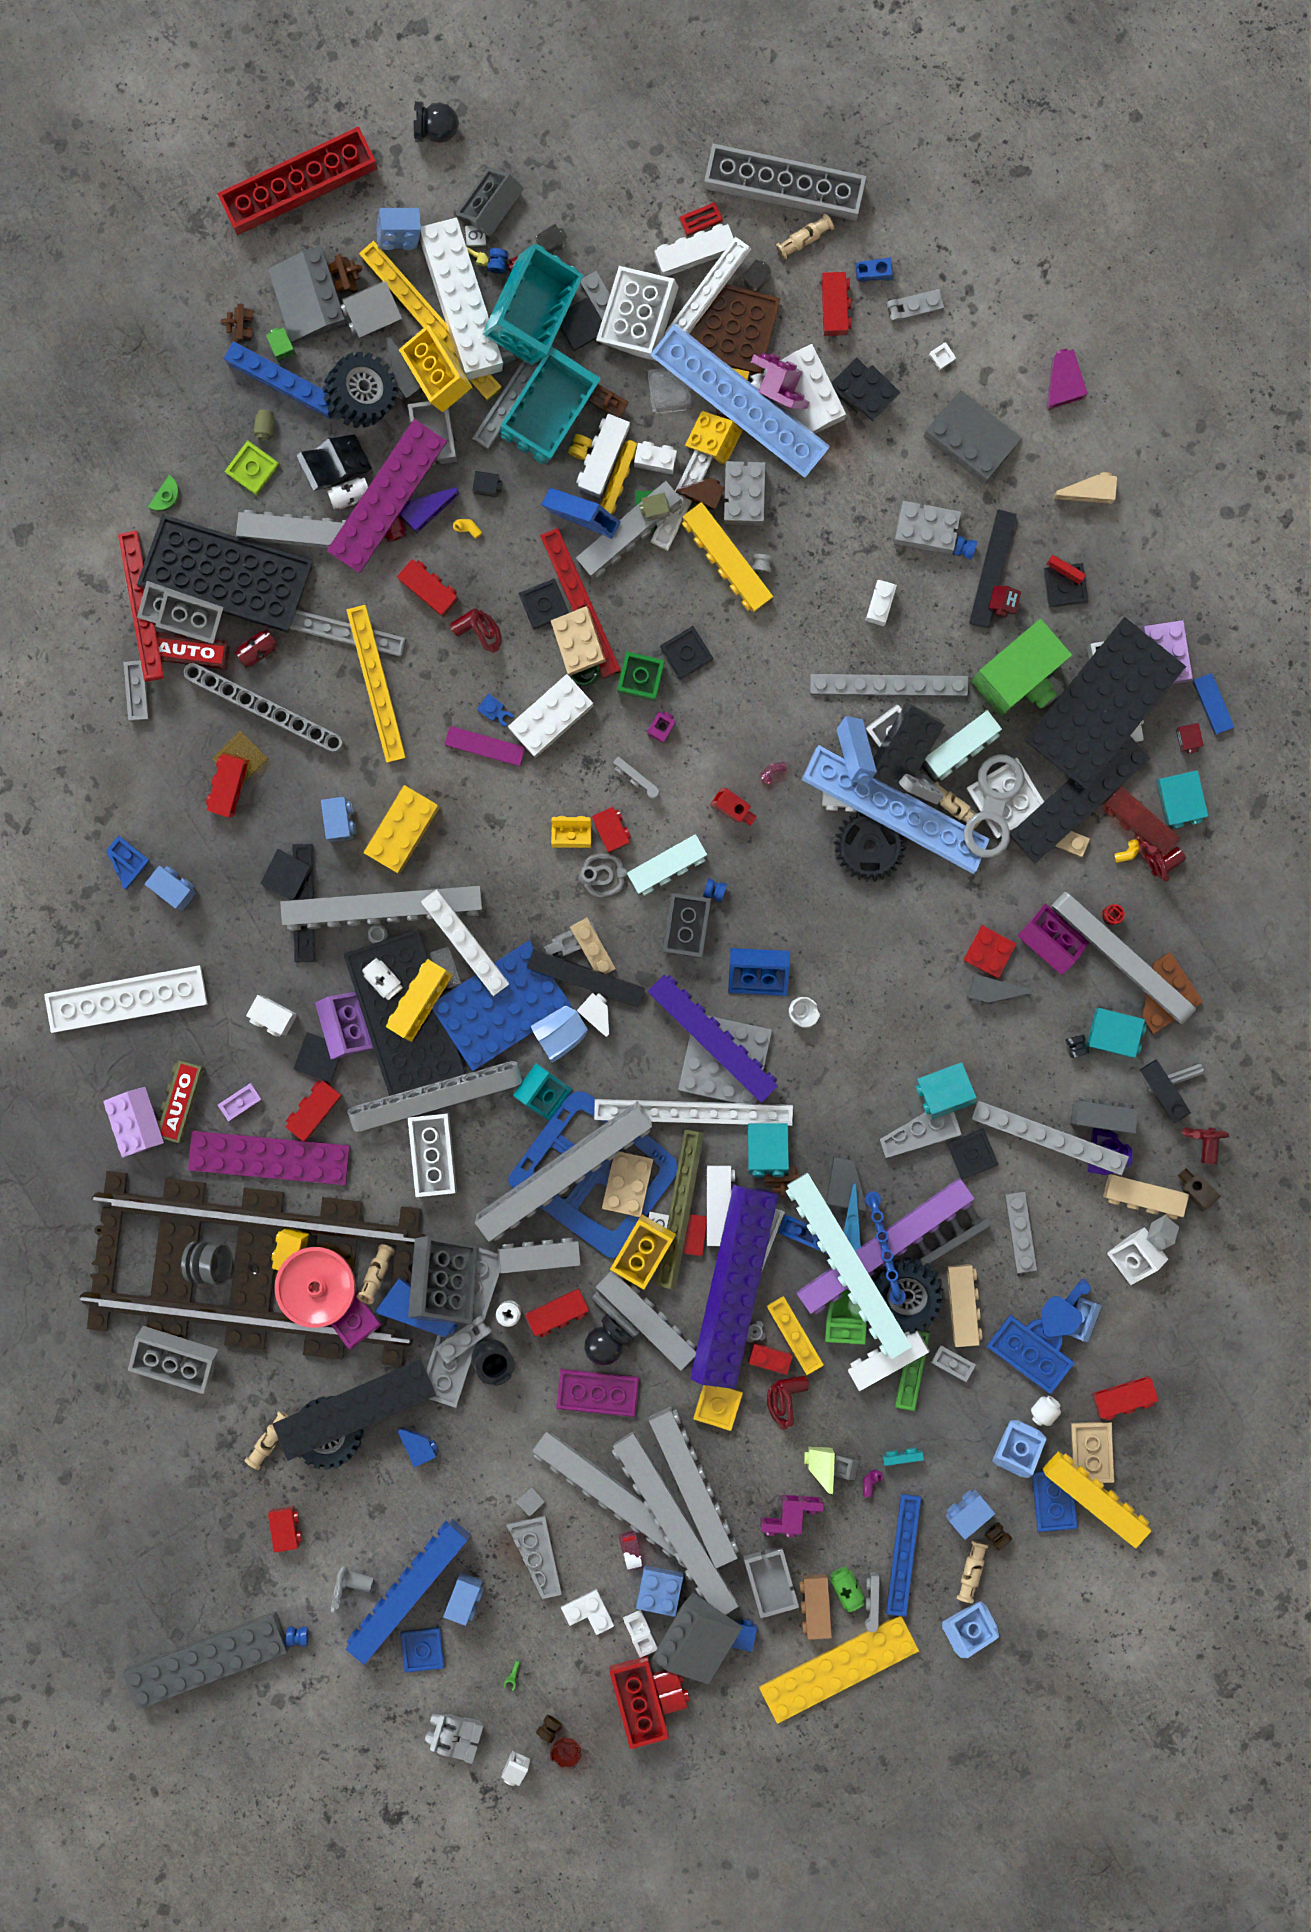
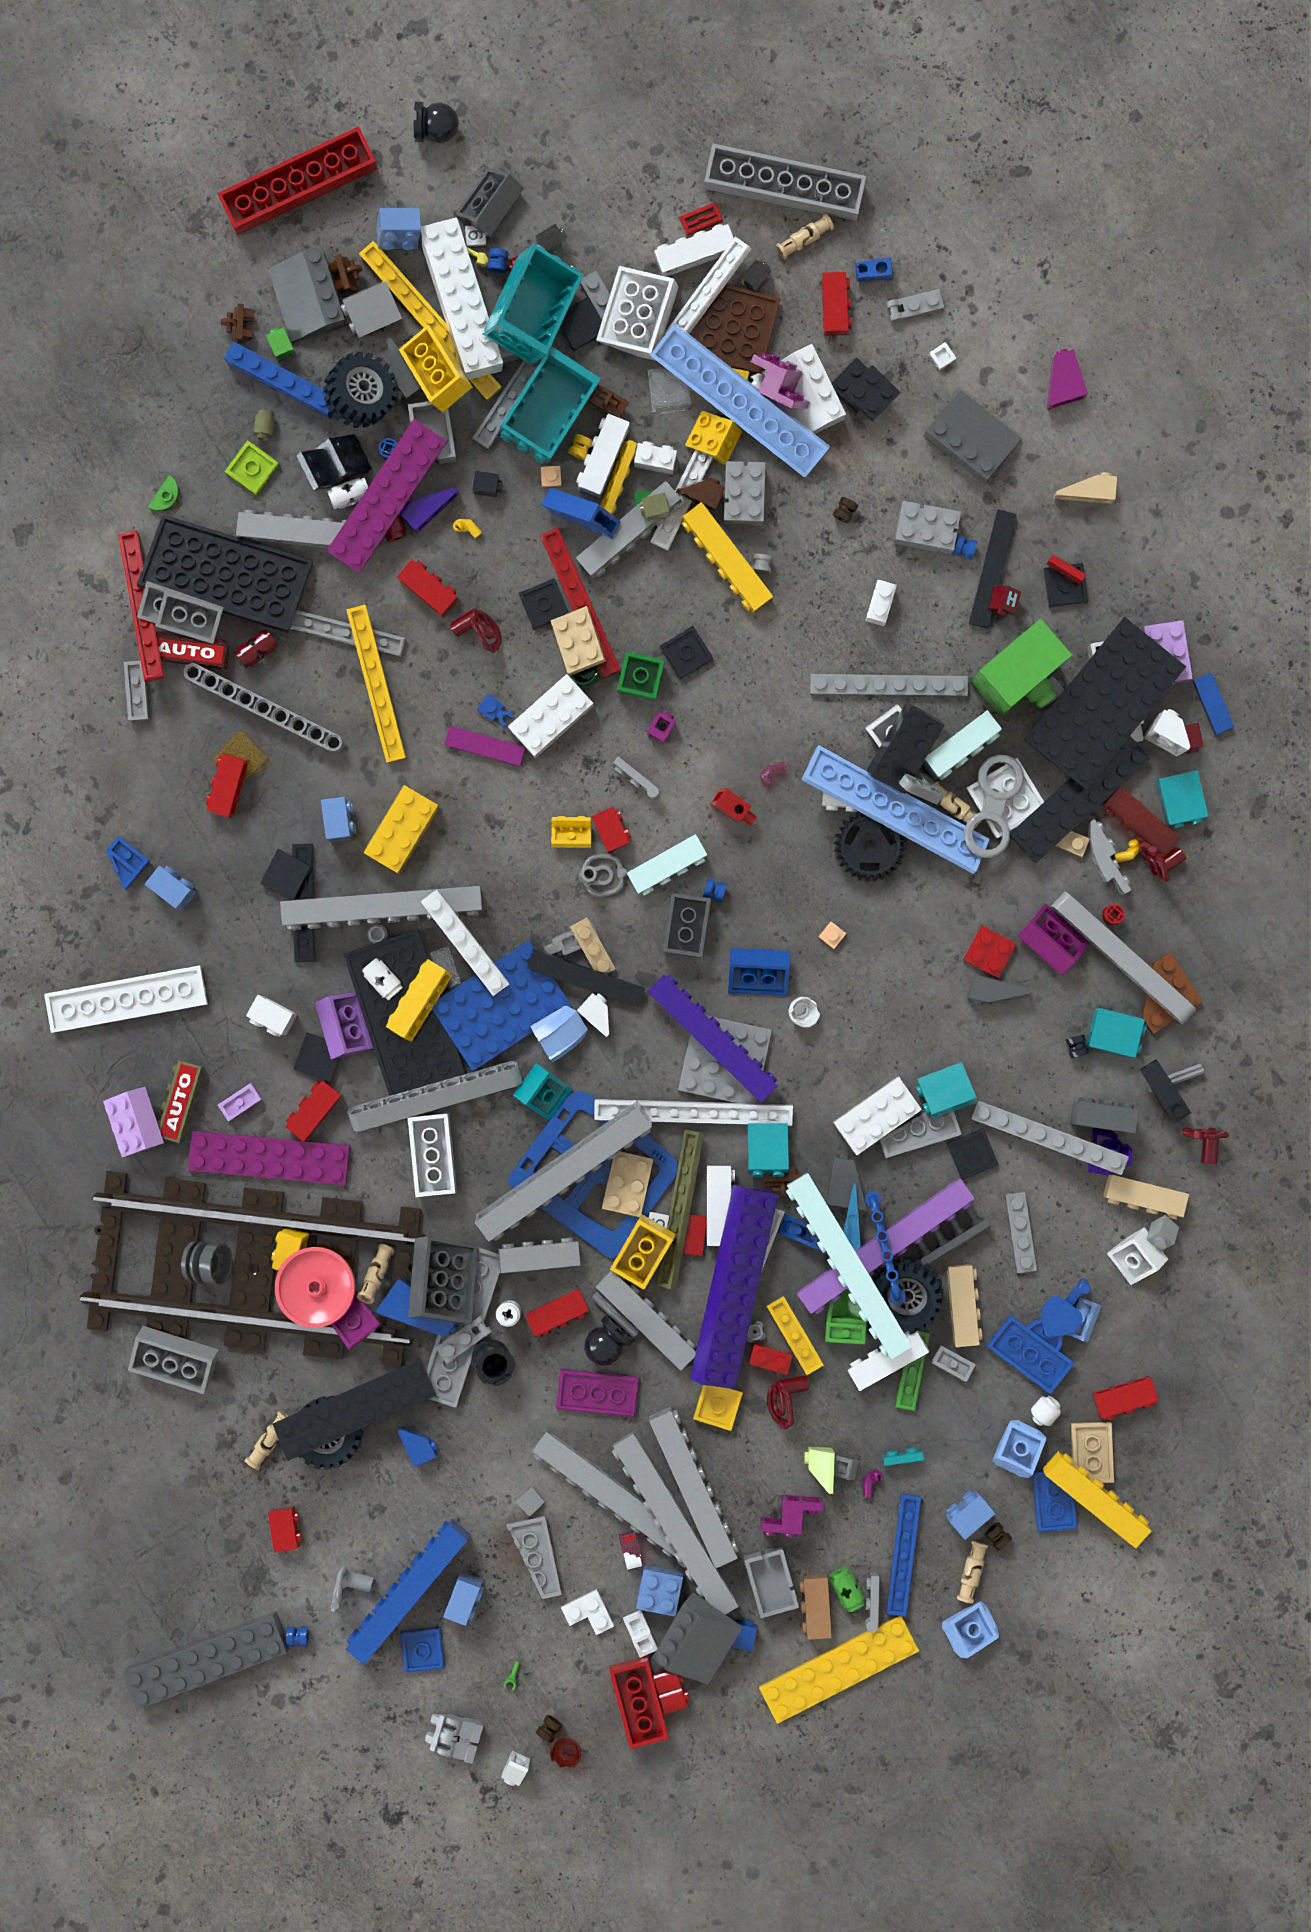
(384, 445): none -> blue wheel
(551, 476): none -> light nougat plate
(832, 935): none -> light nougat plate
(845, 510): none -> dark brown wheel
(856, 750): medium blue brick -> none
(877, 1115): none -> white brick
(1101, 850): none -> light grey slope
(1168, 733): none -> white slope
(1205, 1196): dark brown torso -> none

